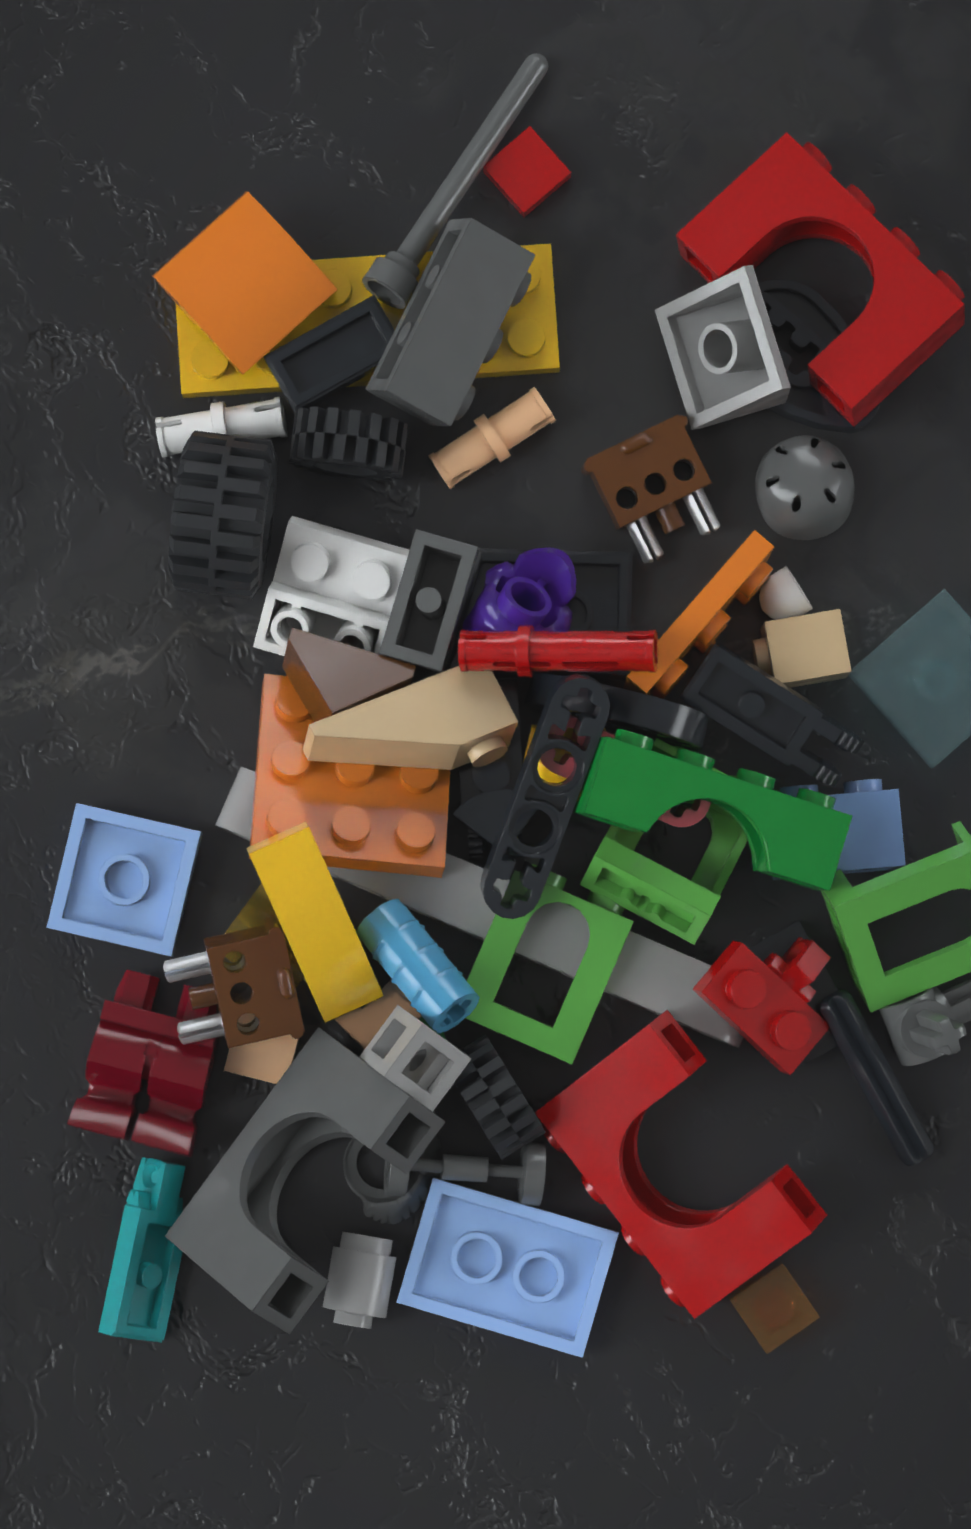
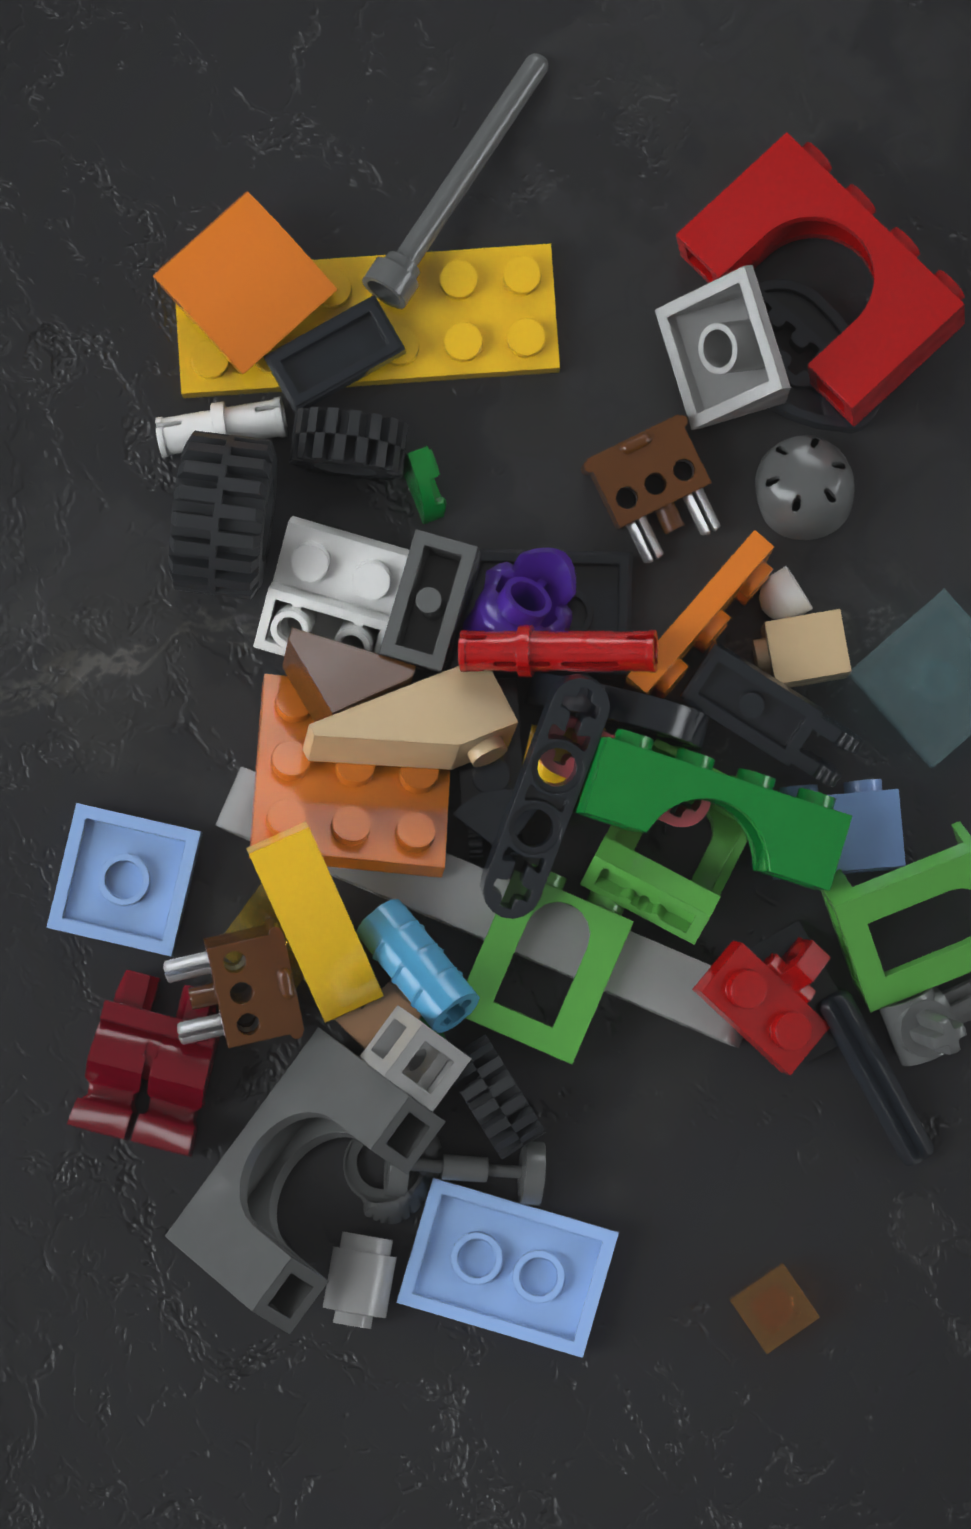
(144, 1259): teal hinge -> none
(262, 1059): light nougat tile -> none
(419, 472): none -> green tile
(452, 323): dark grey brick -> none
(492, 438): light nougat pin -> none
(526, 171): red tile -> none
(694, 1251): red arch -> none

